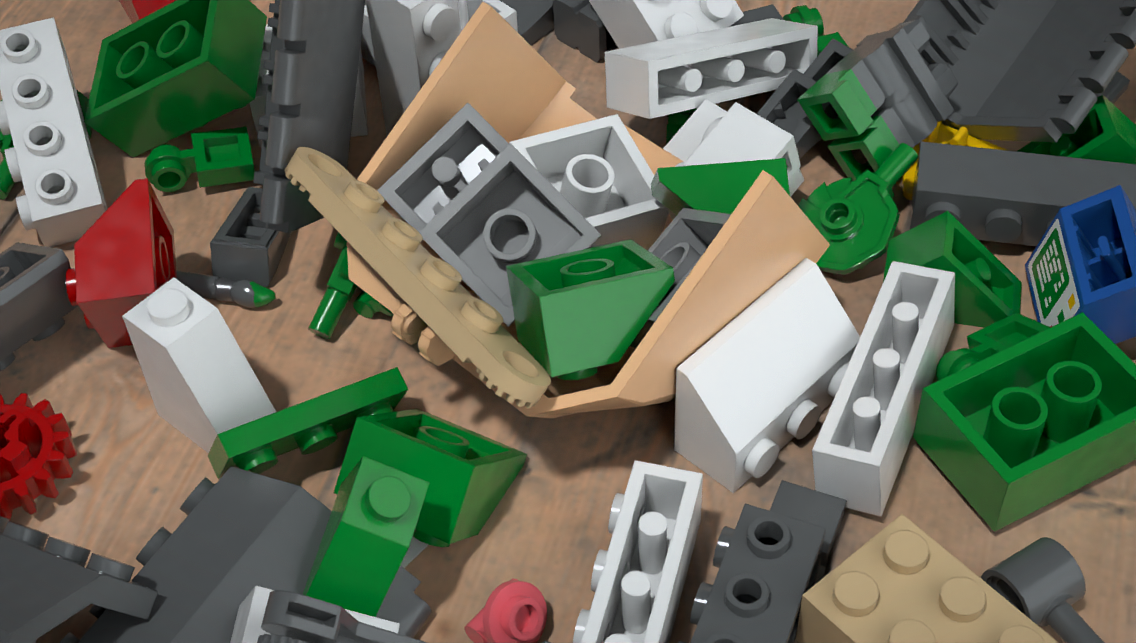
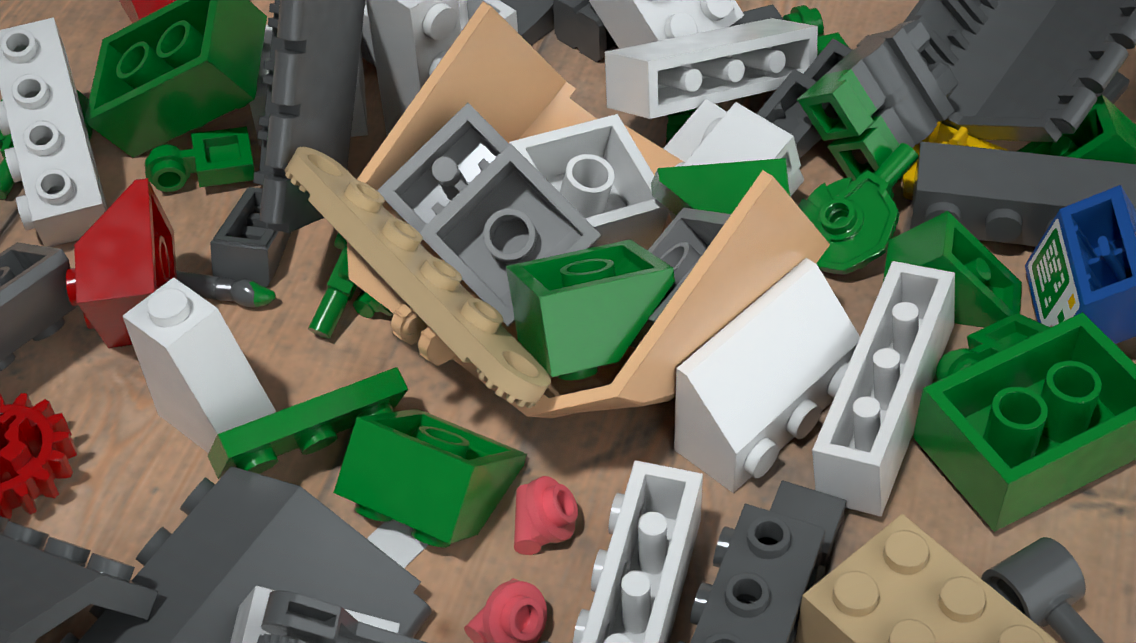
(366, 537): green slope -> none
(543, 515): none -> coral plate

